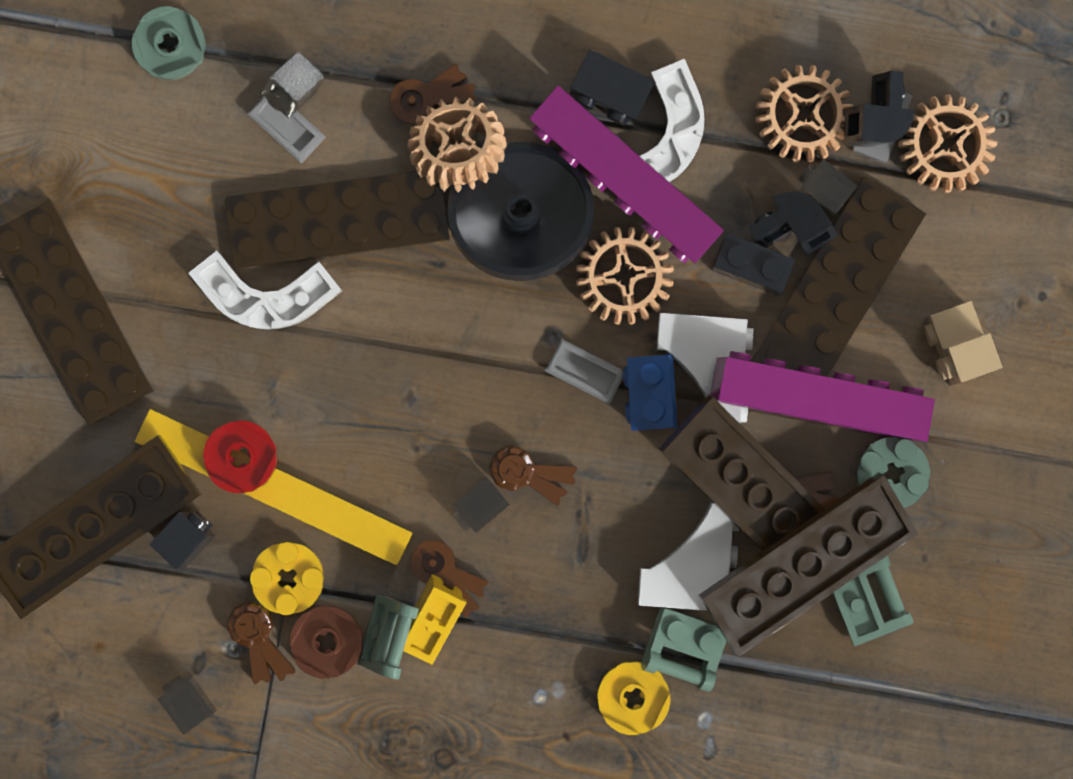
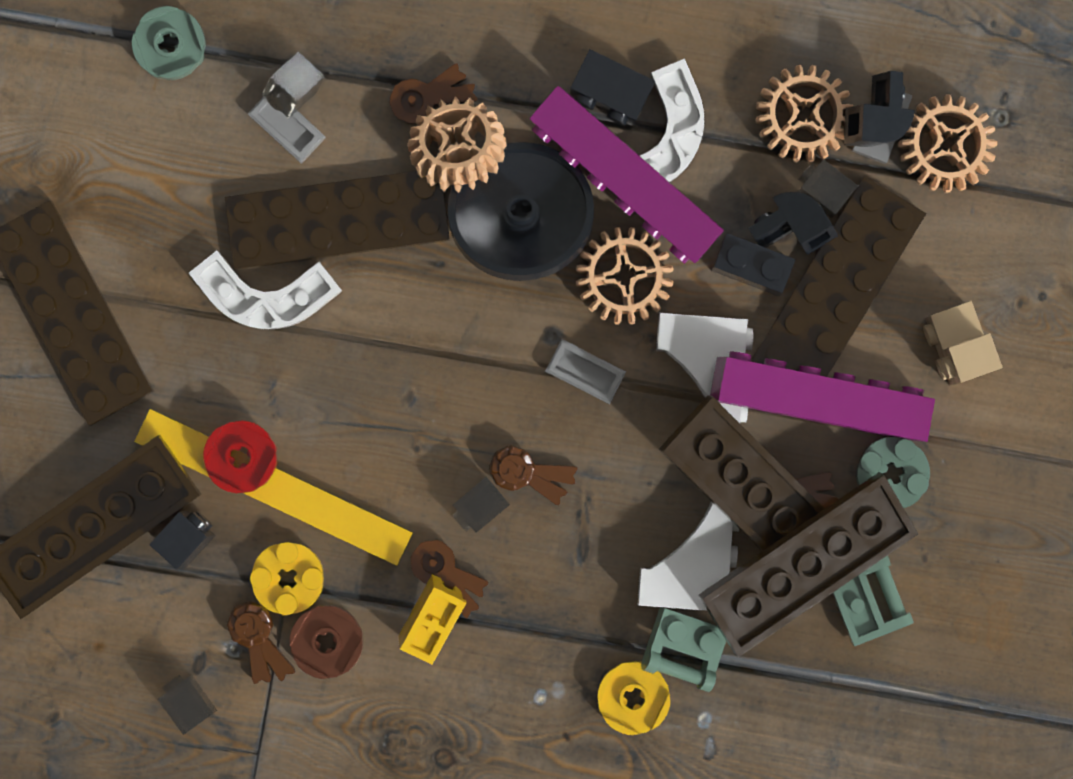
(386, 636): sand green plate -> none
(650, 392): blue bracket -> none

